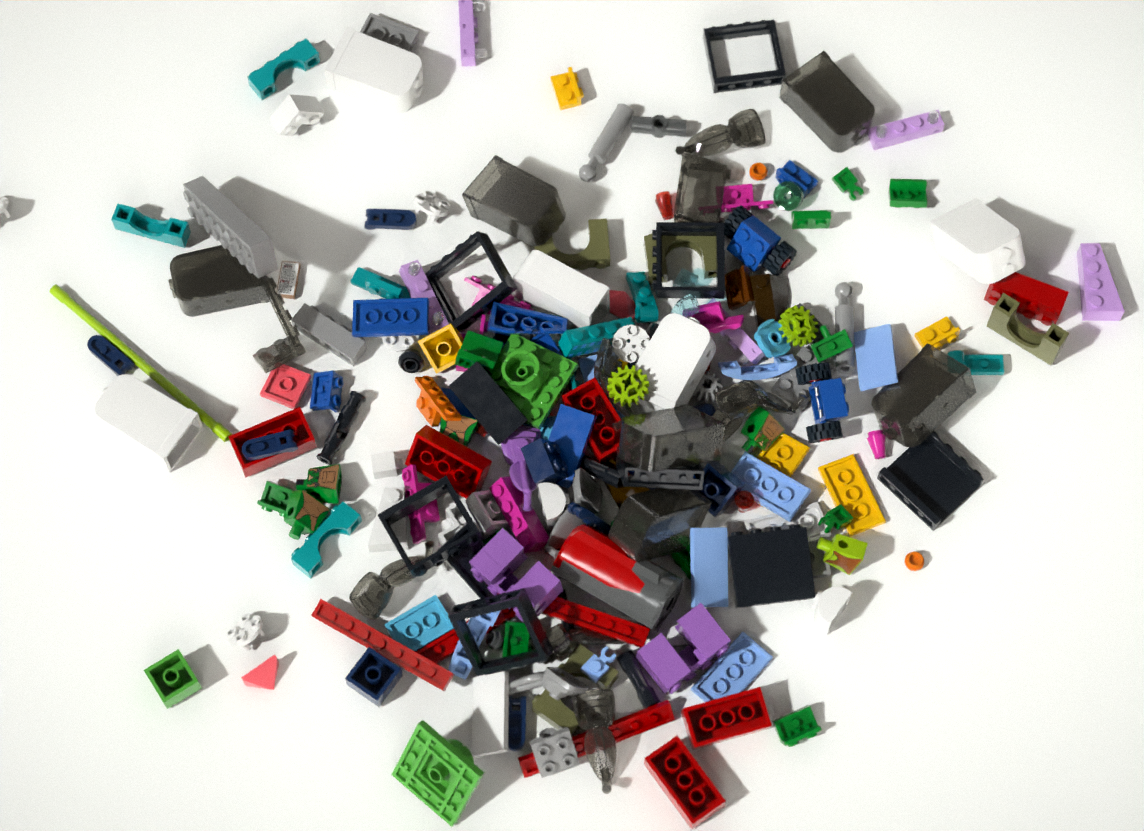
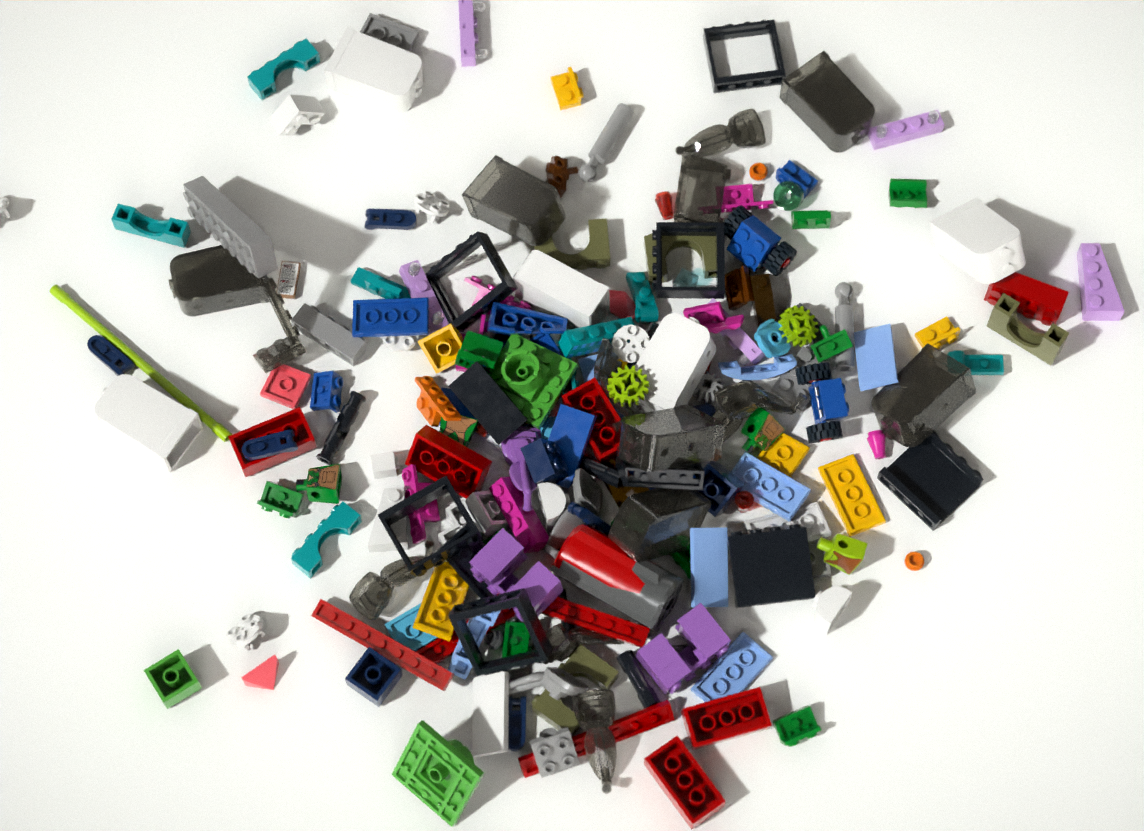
(304, 513): green torso -> none
(411, 361): black cone -> none
(442, 593): none -> yellow tile
(559, 173): none -> reddish brown brick
(596, 666): light blue plate -> none
(669, 127): dark grey piece -> none
(686, 306): clear light blue tile -> none
(836, 517): green plate -> none
(846, 182): green plate -> none

